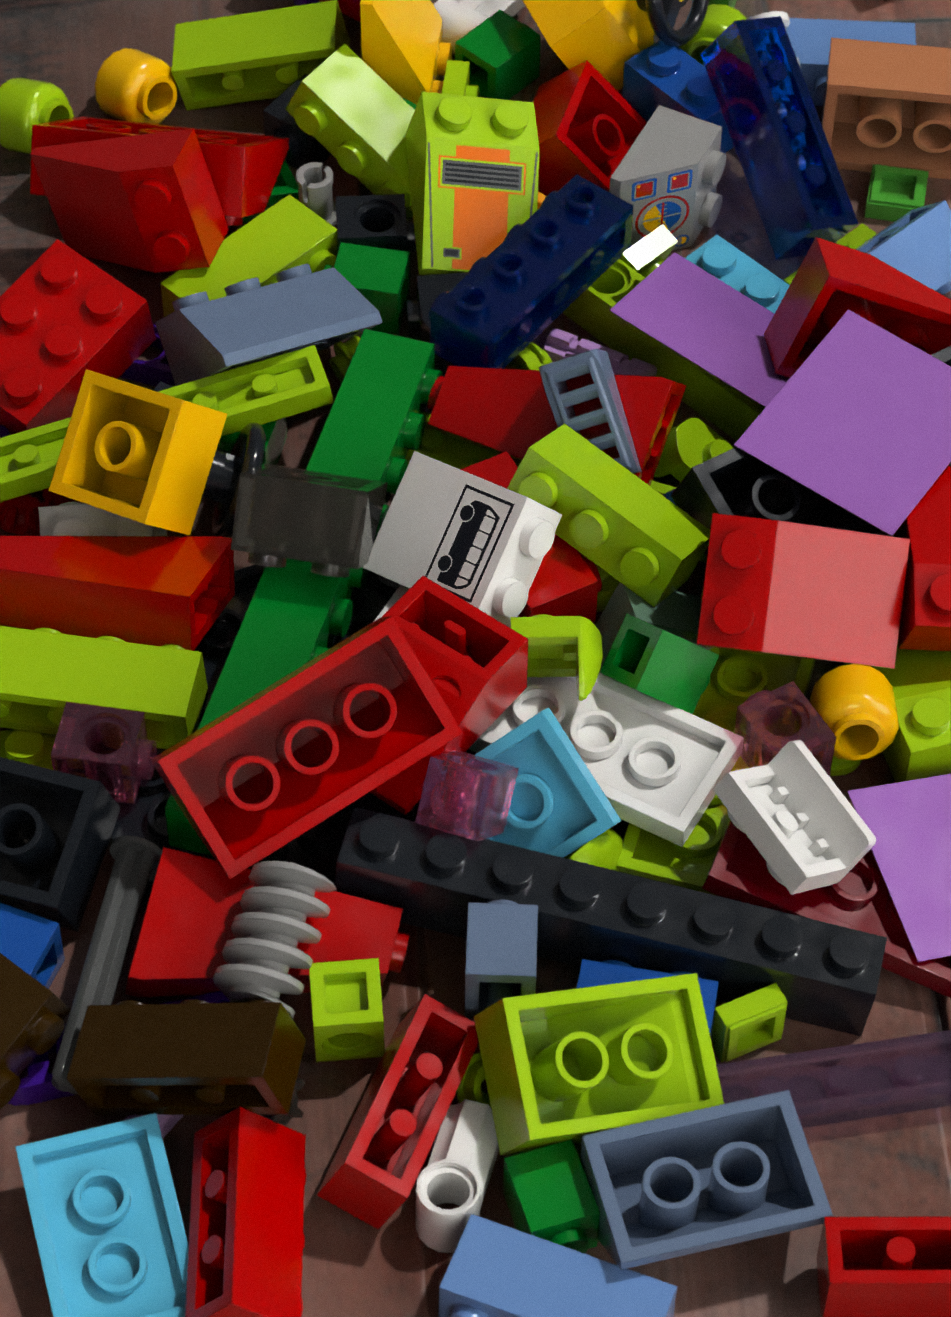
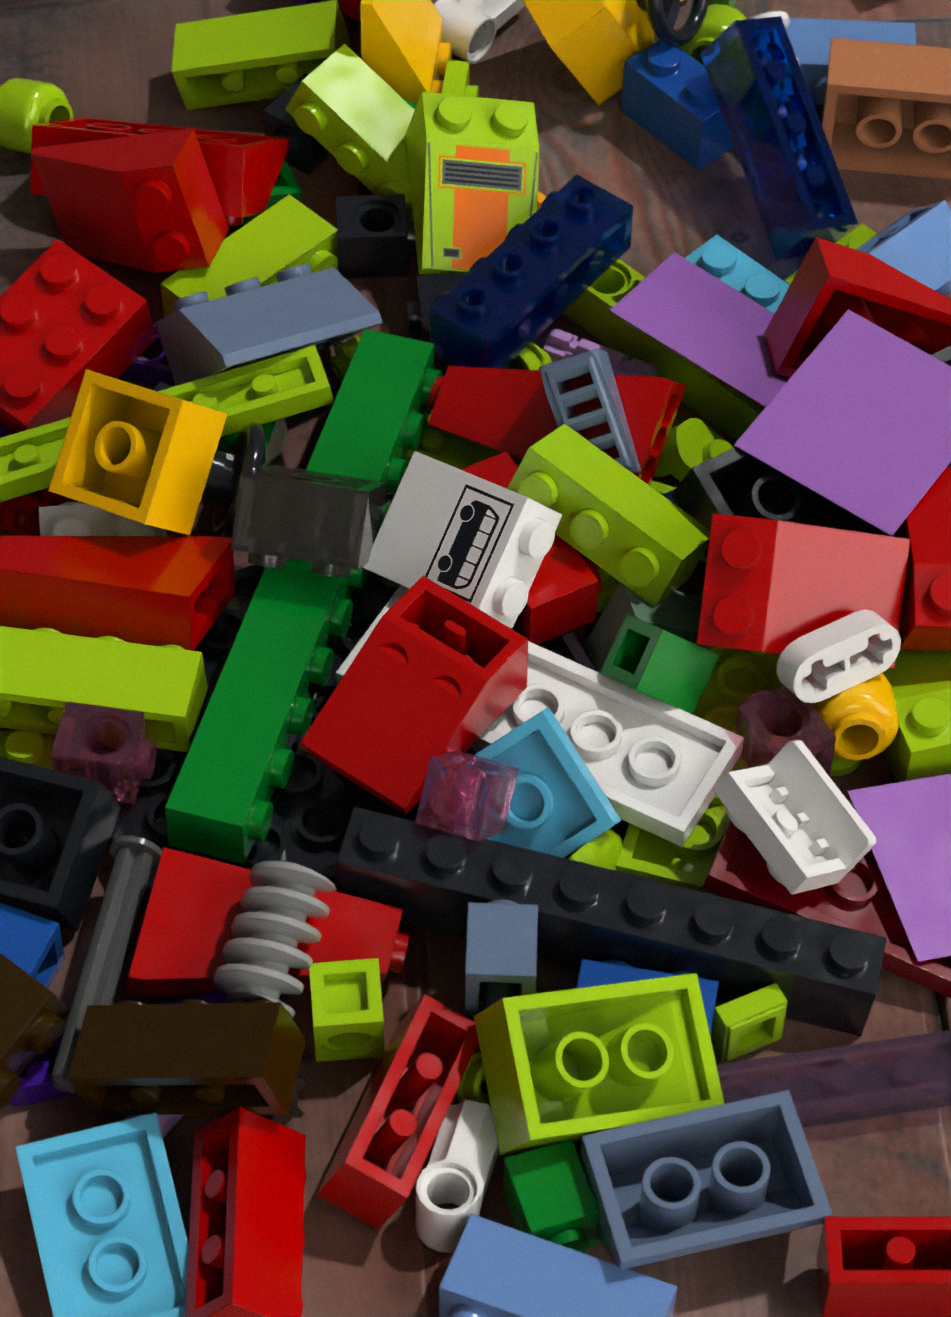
(135, 87): yellow head -> none
(307, 746): red slope -> none
(315, 192): light grey pin -> none
(380, 277): green brick -> none
(500, 56): green brick -> none
(562, 648): lime plate -> none
(582, 128): red slope -> none
(650, 251): plate -> none
(672, 176): light grey slope -> none
(838, 656): none -> white beam
(895, 192): bright green tile -> none

